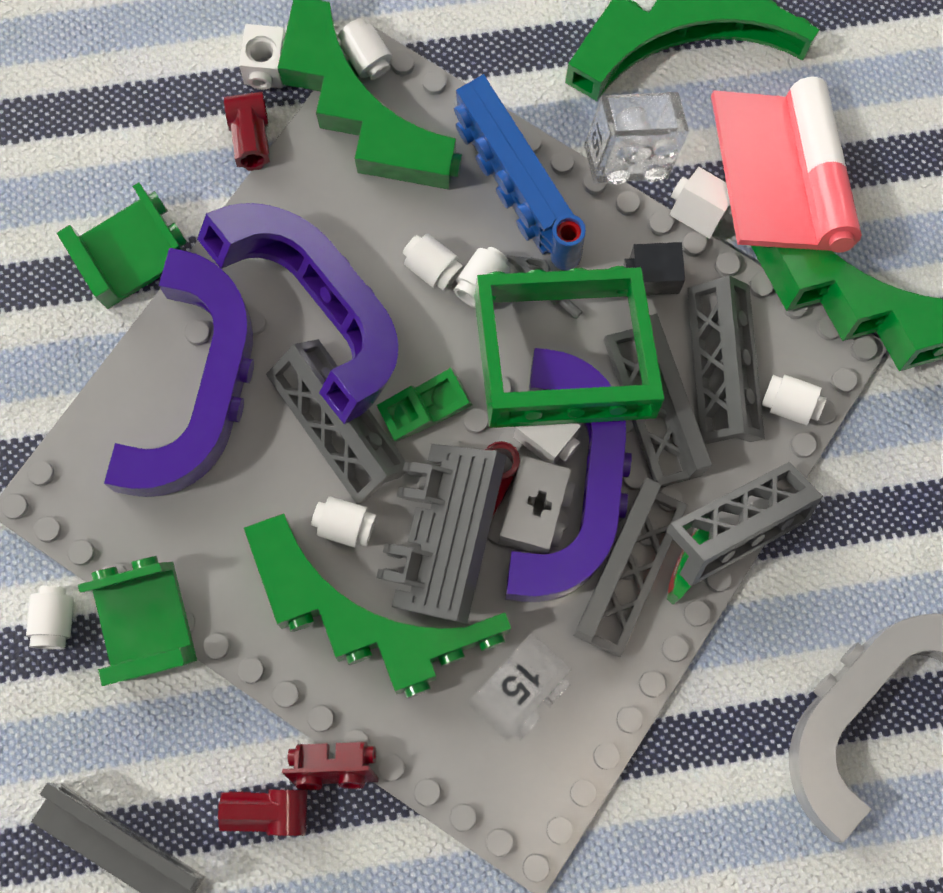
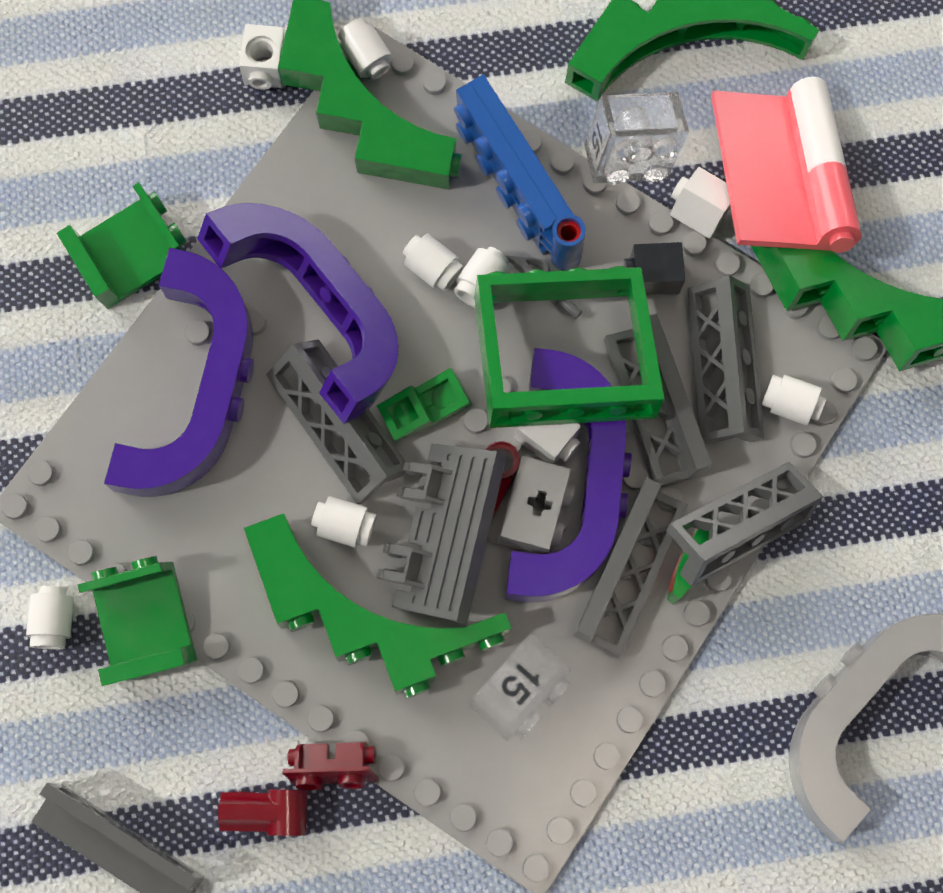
(247, 122): dark red piece -> none

